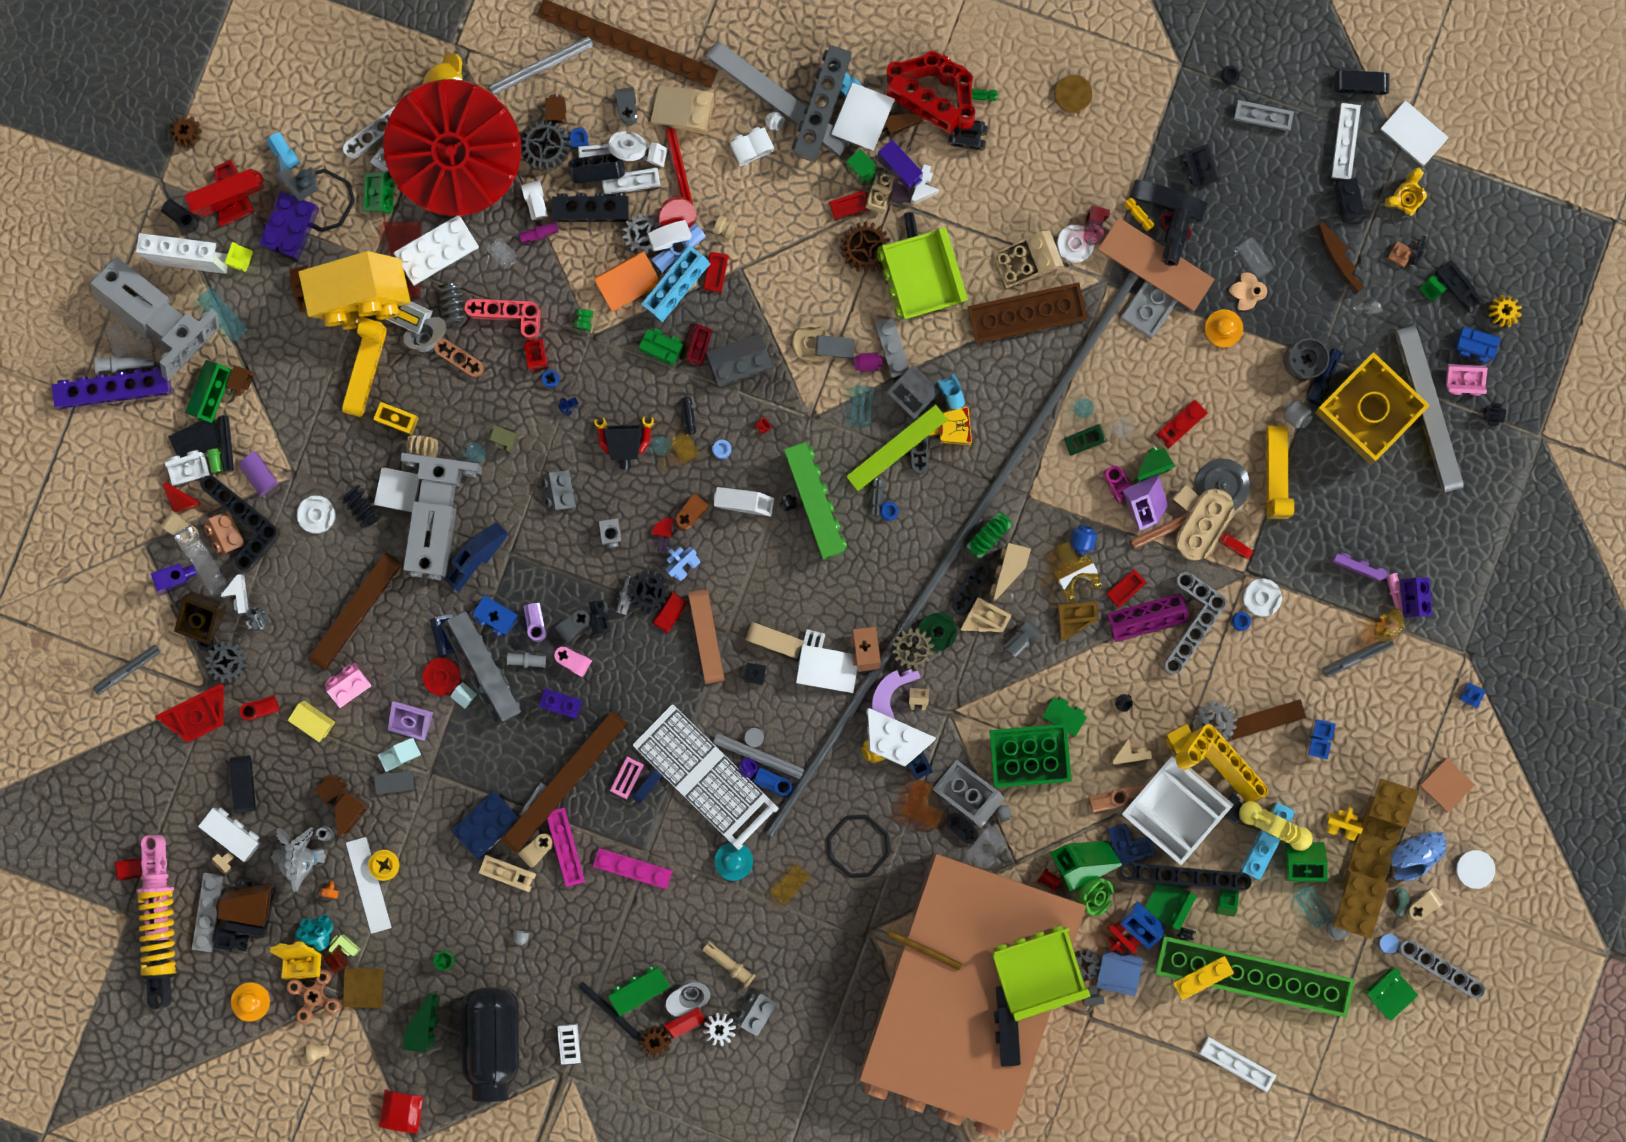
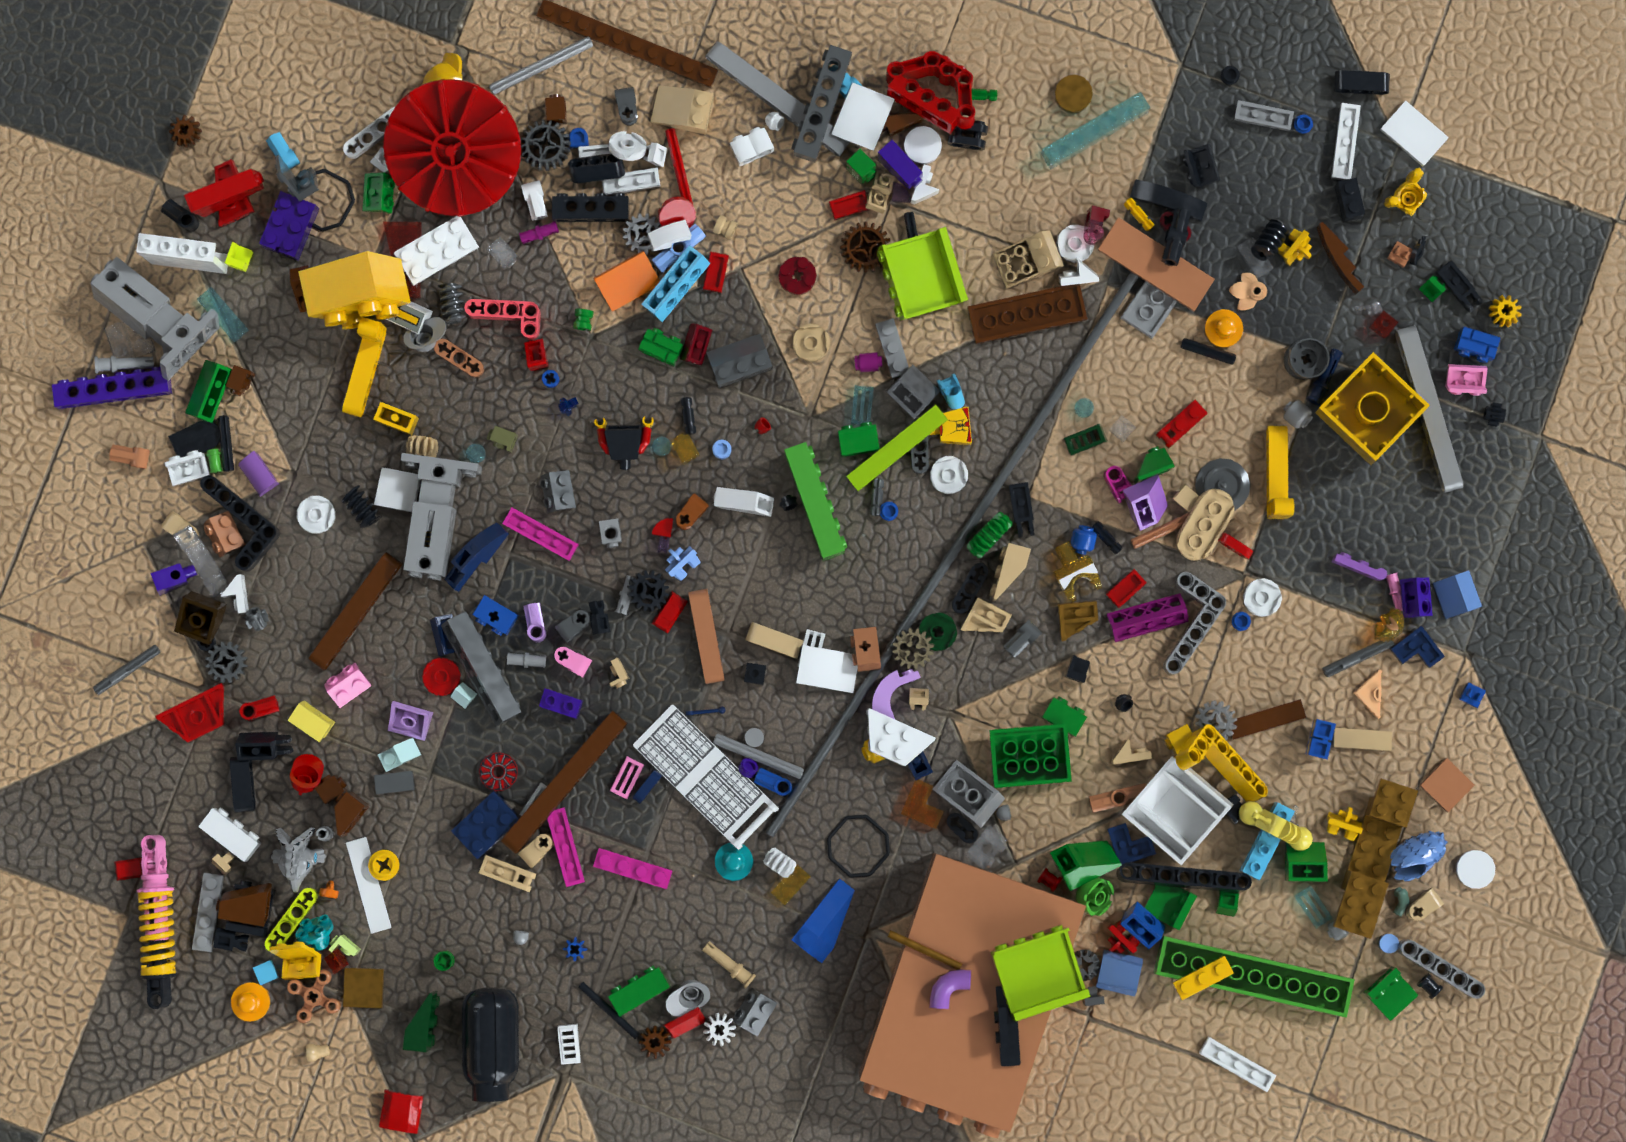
(134, 456): none -> nougat piece
(179, 500): red slope -> none
(262, 745): none -> black hinge
(265, 972): none -> medium azure tile
(289, 918): none -> neon yellow beam
(306, 773): none -> red piece
(498, 783): none -> tile
(540, 534): none -> dark pink plate
(569, 948): none -> blue gear
(618, 669): none -> tan bracket
(721, 710): none -> dark blue hinge
(779, 862): none -> white gear
(803, 266): none -> dark red plate
(823, 926): none -> blue wedge
(834, 346): dark grey tile -> none
(858, 440): none -> green slope
(922, 145): none -> white tile
(947, 985): none -> medium lavender cylinder
(949, 475): none -> white tile
(1021, 507): none -> black hinge
(1077, 669): none -> black panel
(1083, 275): none -> white slope
(1095, 130): none -> clear light blue brick
(1107, 538): none -> black axle
(1186, 933): black bush -> none
(1208, 351): none -> black axle
(1269, 240): none -> black piece
(1299, 248): none -> yellow hips
(1303, 124): none -> blue plate
(1362, 739): none -> tan tile
(1370, 693): none -> light nougat tile
(1377, 325): none -> clear red plate
(1418, 643): none -> dark blue plate
(1434, 991): none -> black bush
(1457, 594): none -> medium blue slope

